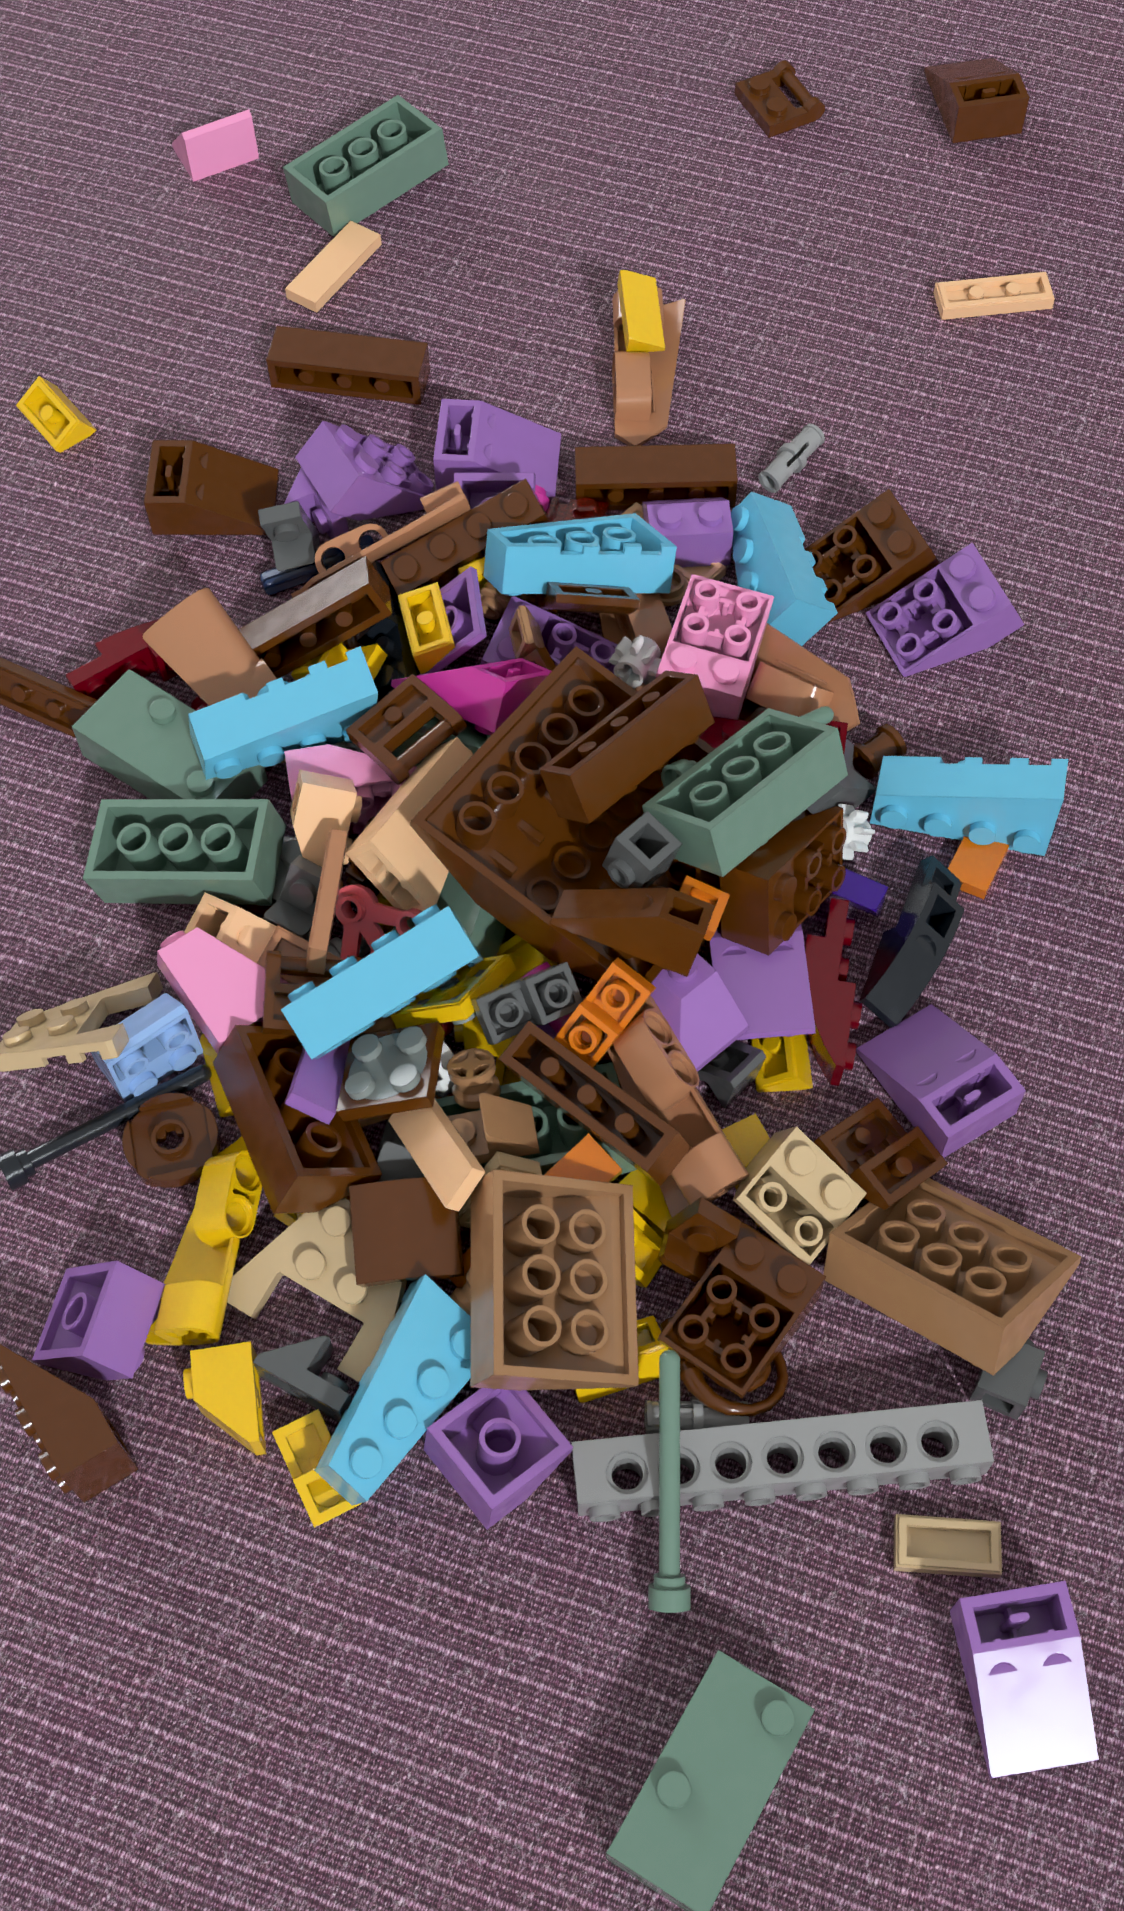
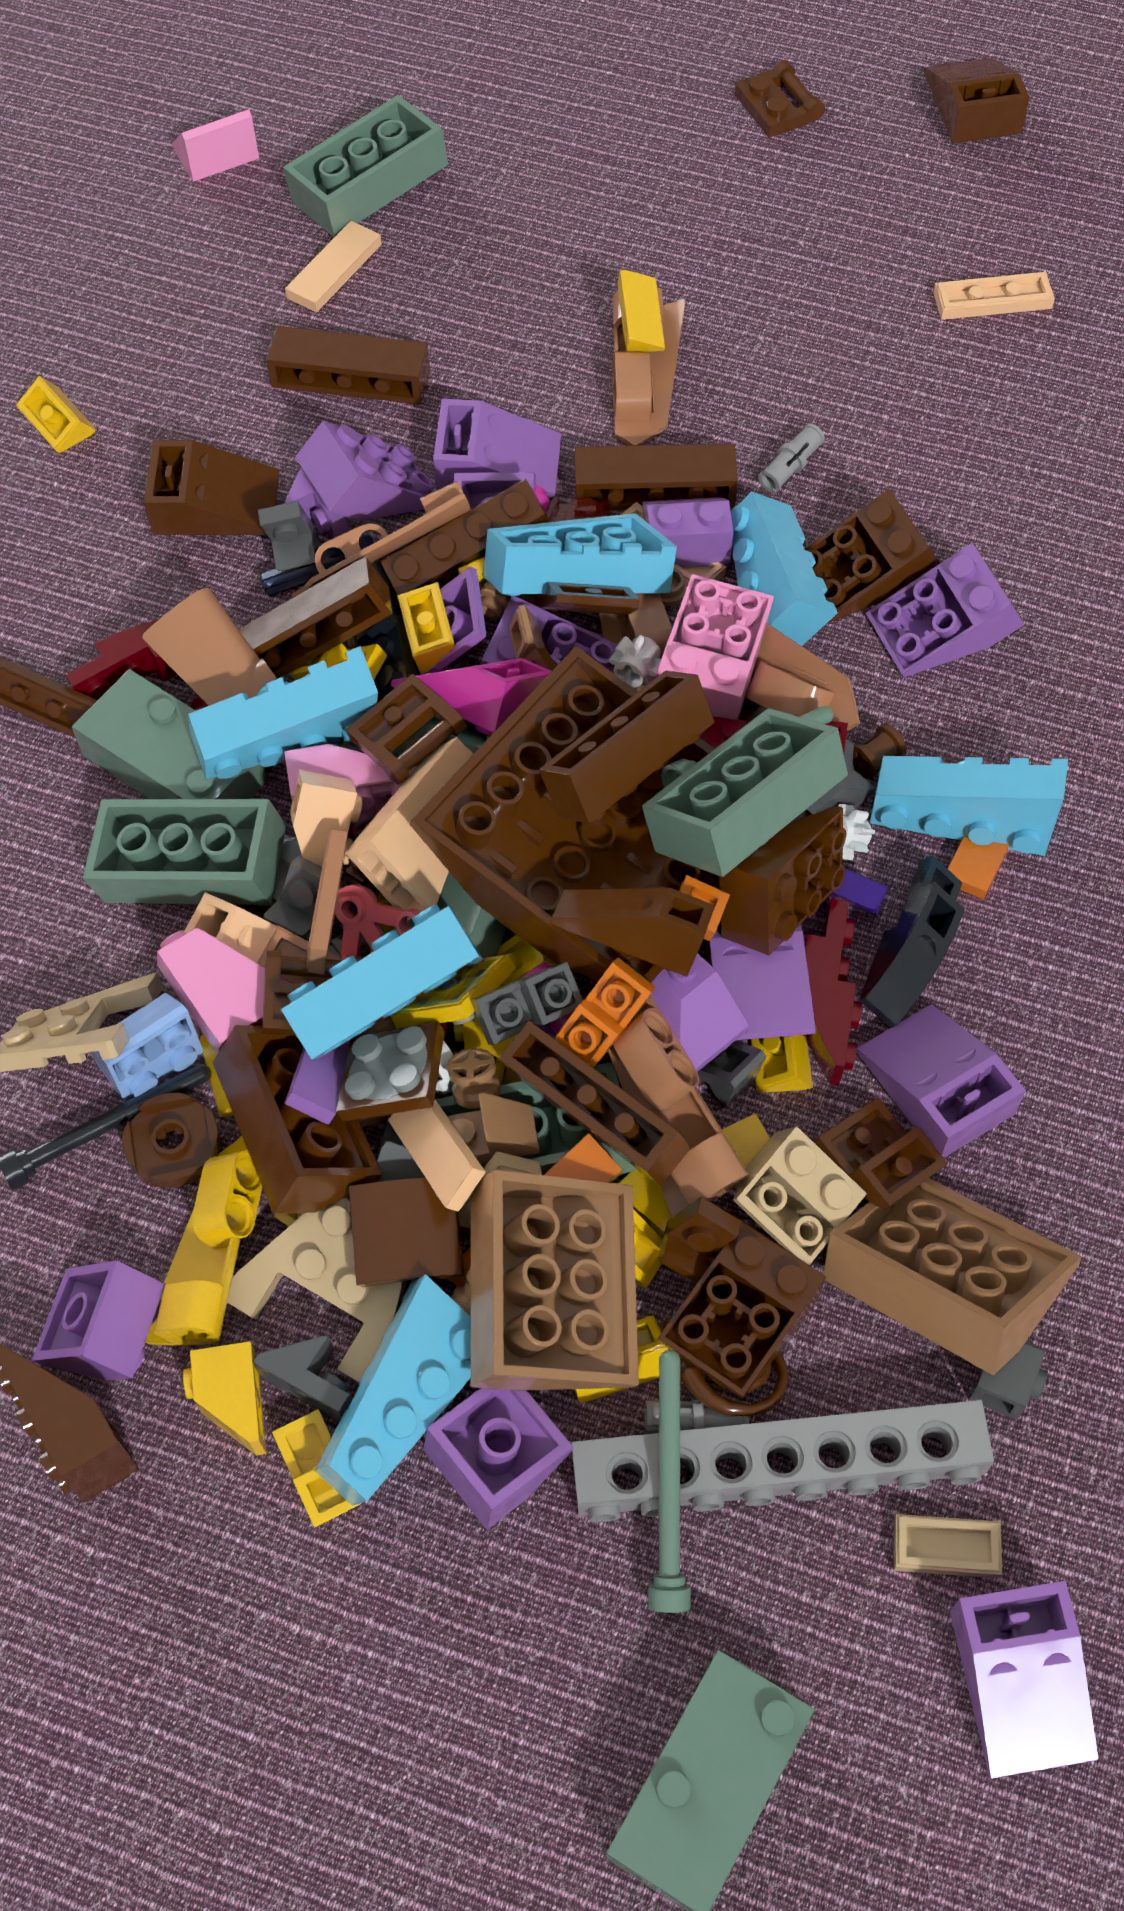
(641, 853): dark grey brick -> none

